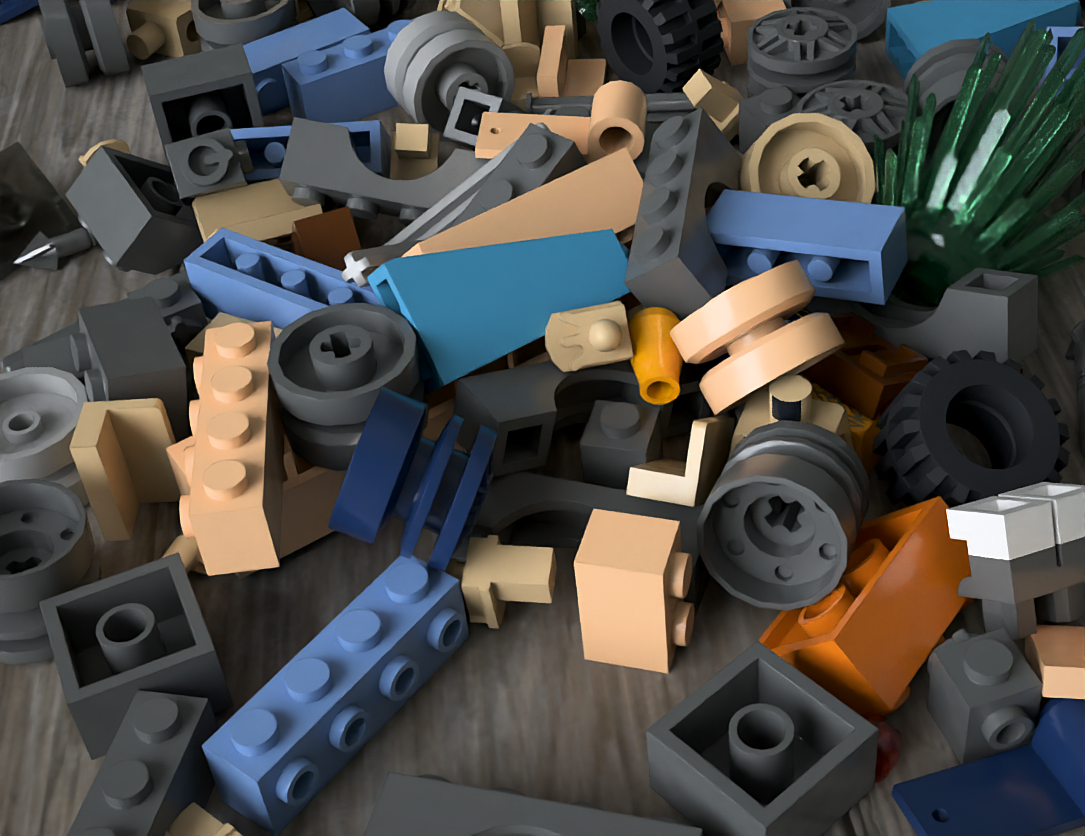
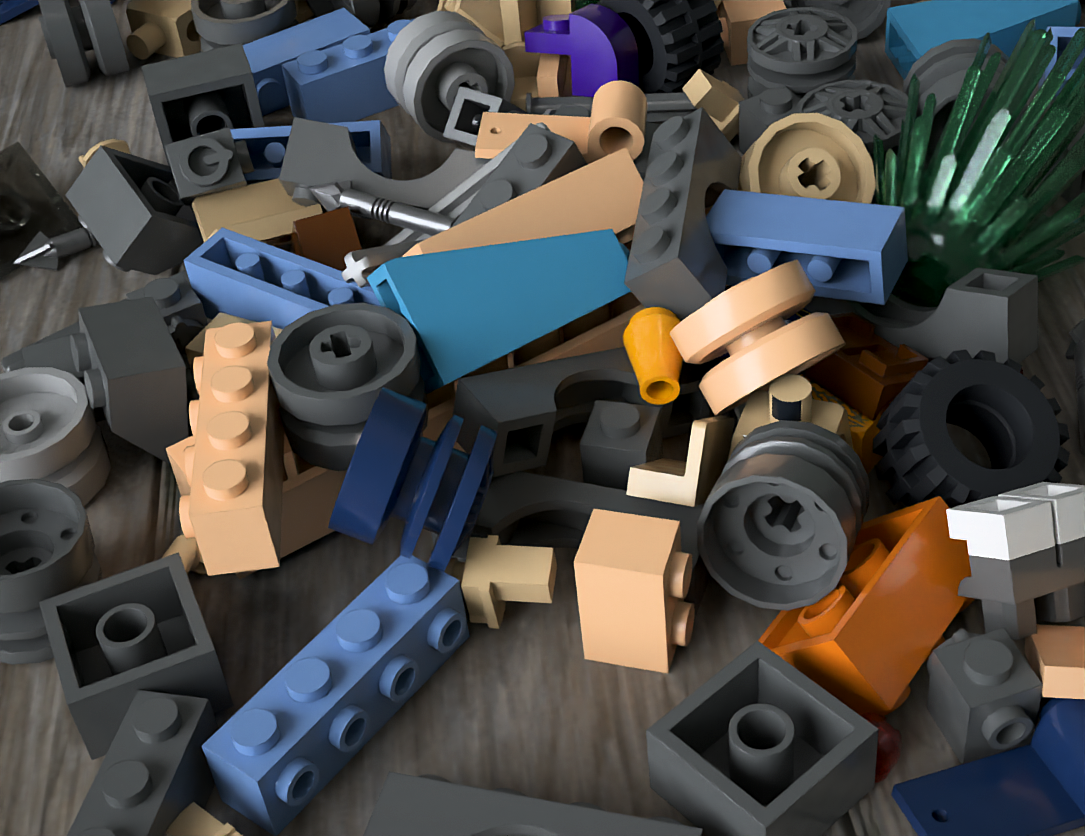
(124, 460): tan panel -> none
(340, 195): none -> flat silver piece
(413, 151): tan piece -> none
(588, 336): tan piece -> none
(598, 44): none -> dark purple brick

